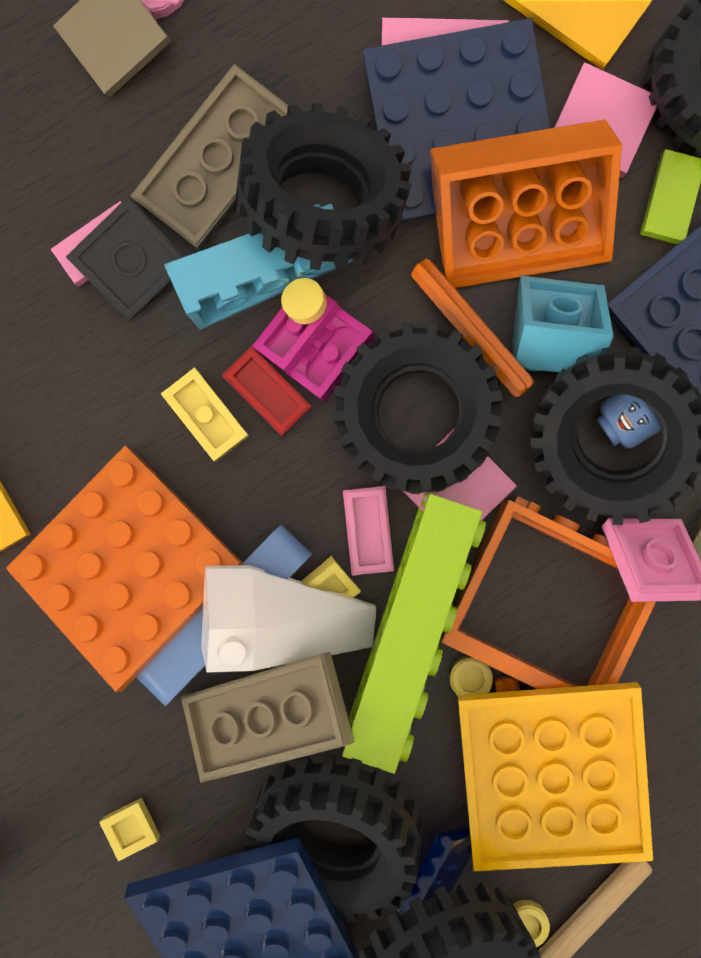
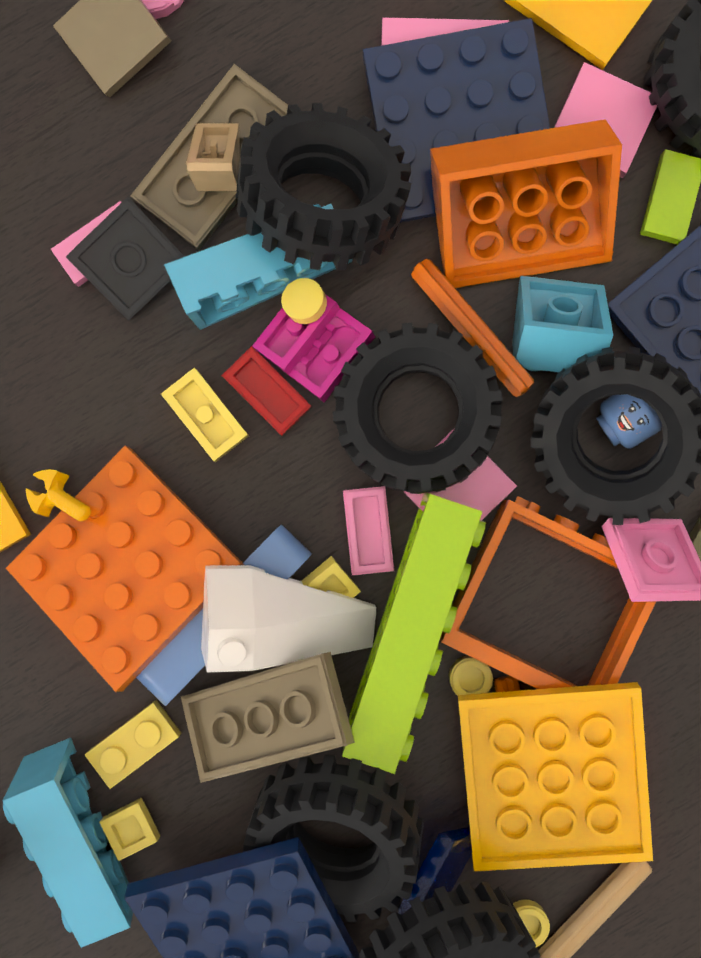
(56, 496): none -> yellow bar
(68, 843): none -> medium azure wedge
(133, 744): none -> light yellow plate
(214, 156): none -> tan slope

